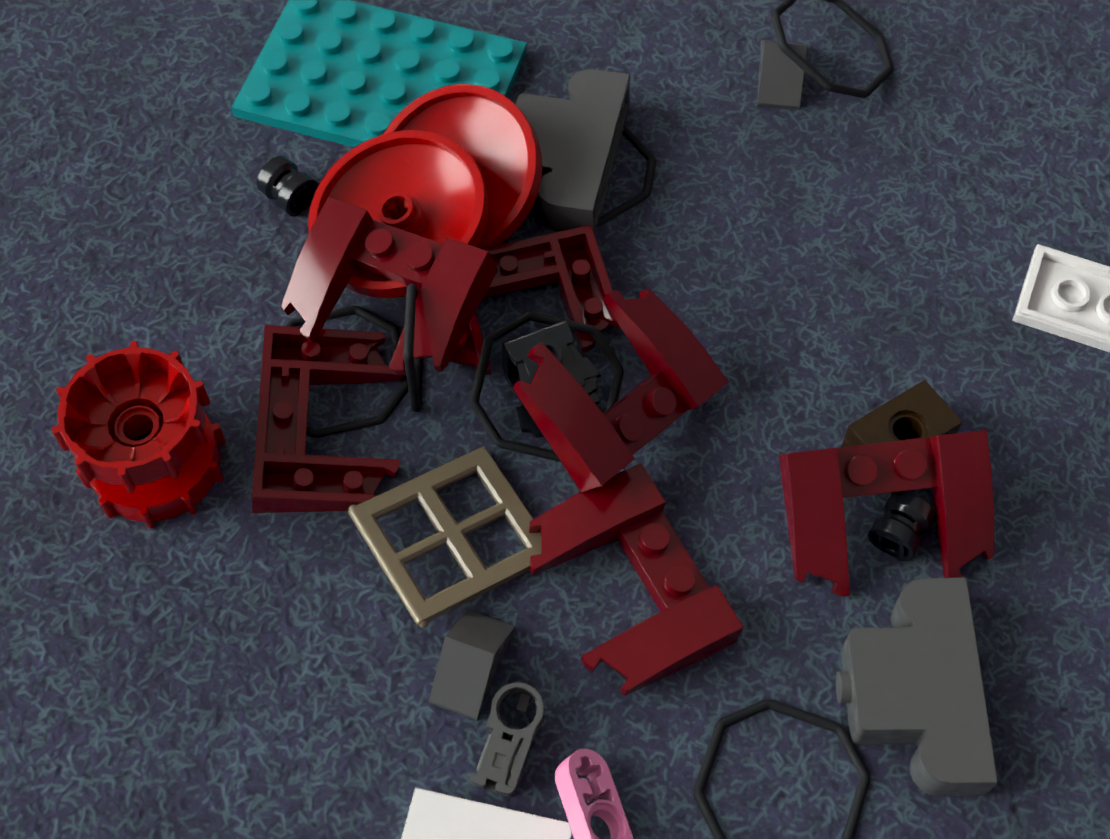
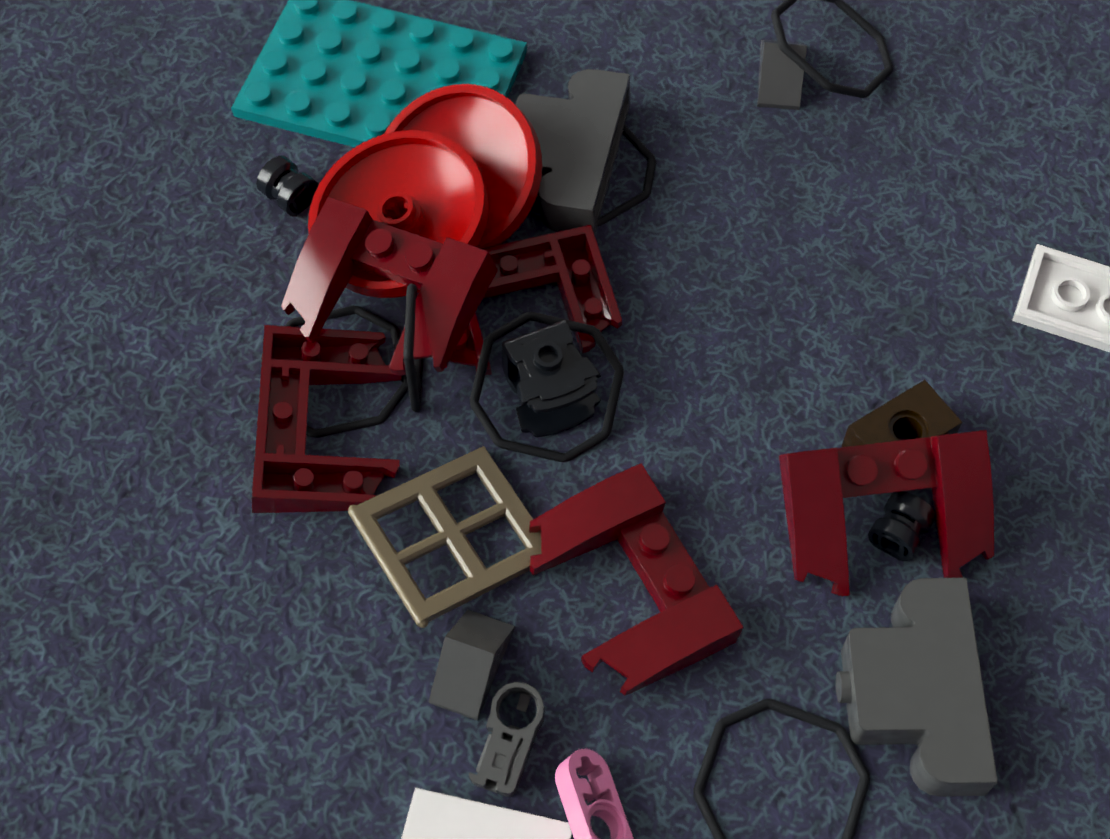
(134, 395): red piece -> none
(601, 444): dark red wedge -> none

